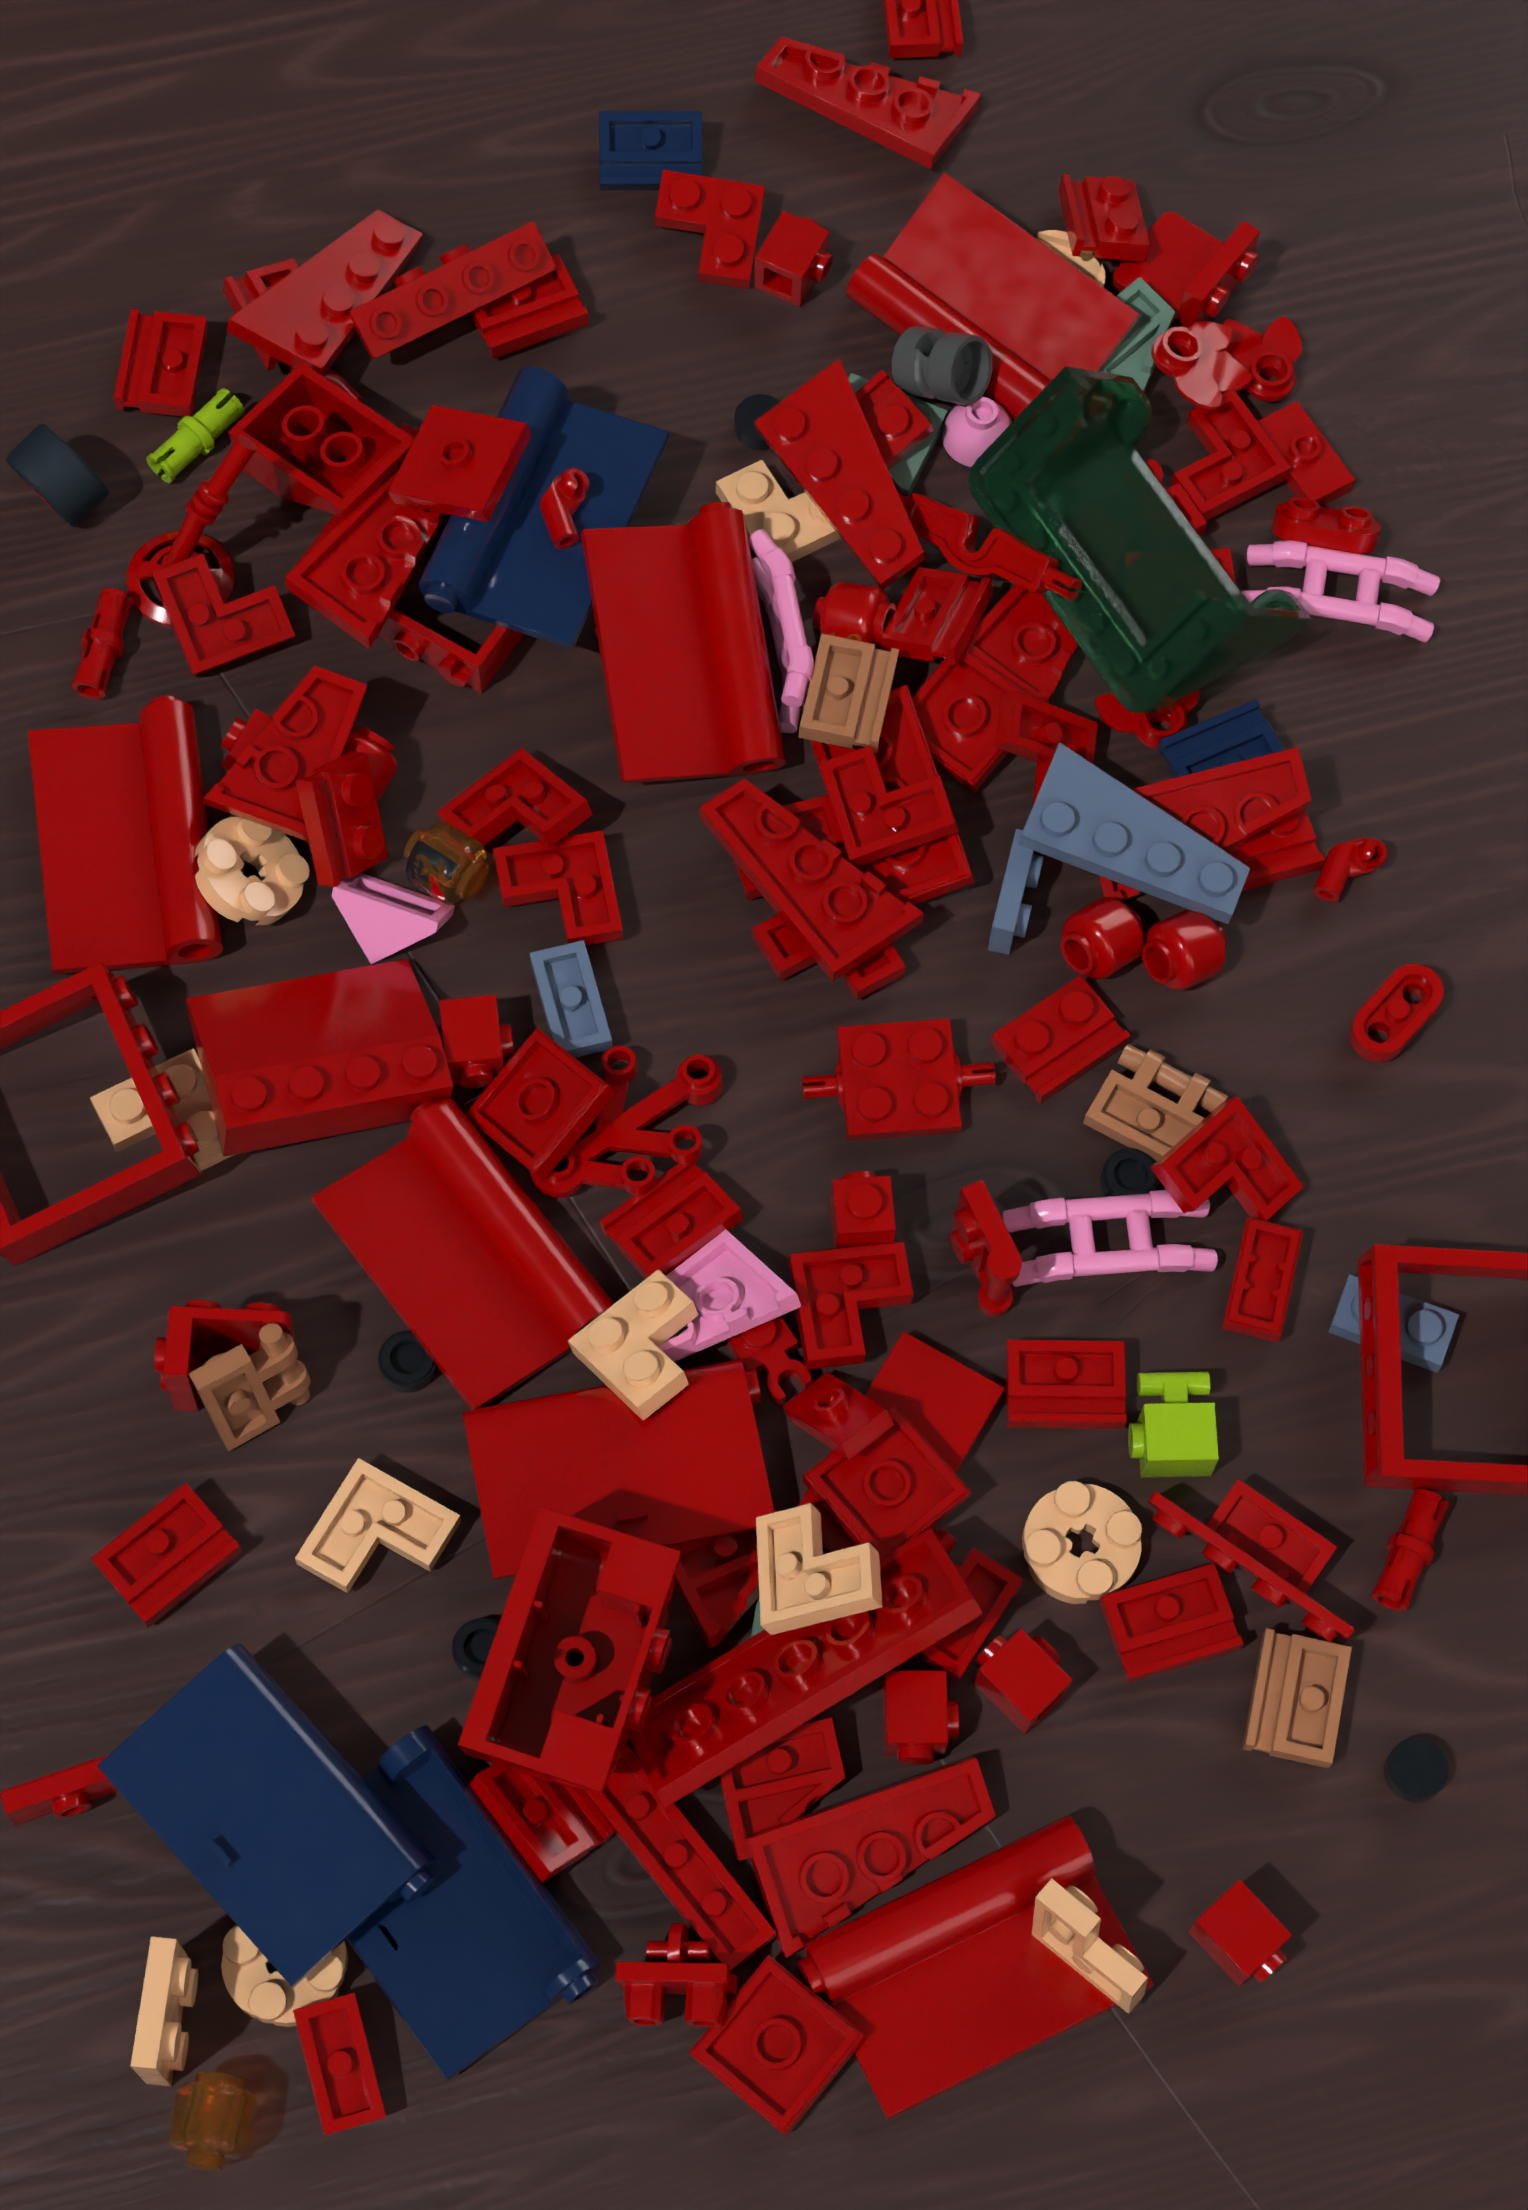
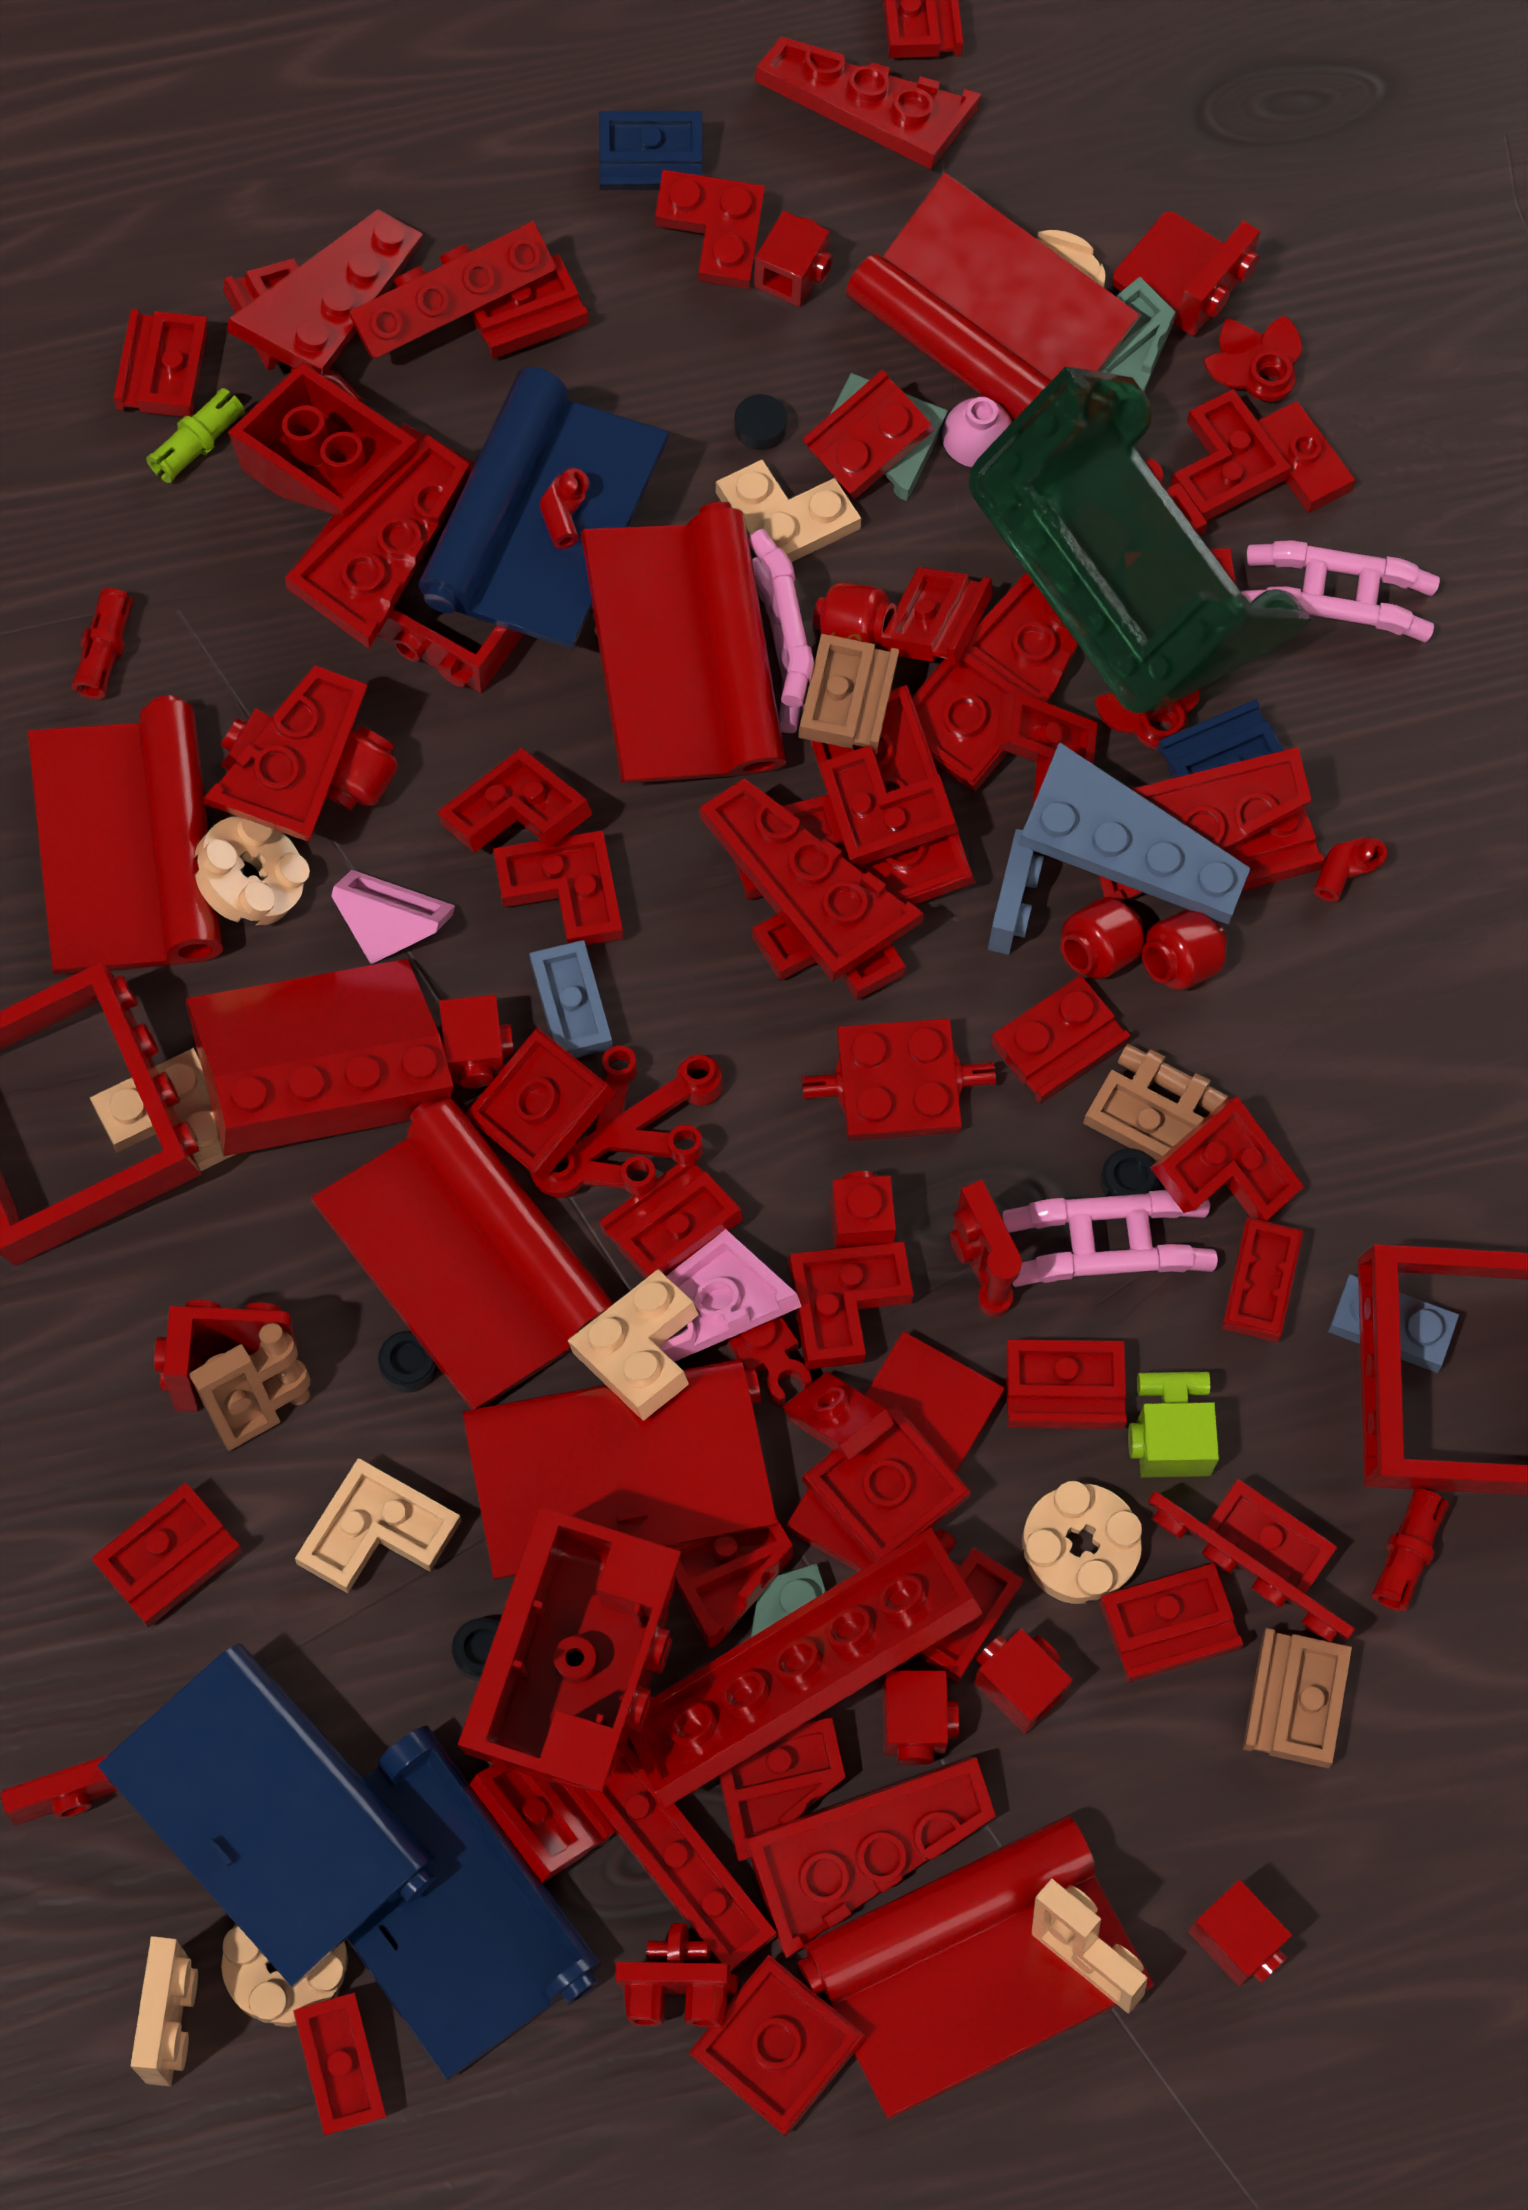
(57, 475): black wheel -> none
(202, 511): red dish -> none
(212, 2120): clear orange head -> none
(216, 631): red plate -> none
(342, 818): red plate -> none
(446, 863): clear orange head -> none
(460, 463): red plate -> none
(803, 1584): light nougat plate -> none
(837, 463): red wing -> none
(942, 365): dark grey wheel -> none
(1000, 555): red piece -> none
(1104, 217): red plate -> none
(1199, 363): red plate -> none
(1324, 527): red plate -> none
(1393, 1015): red plate -> none
(1416, 1770): black tile -> none

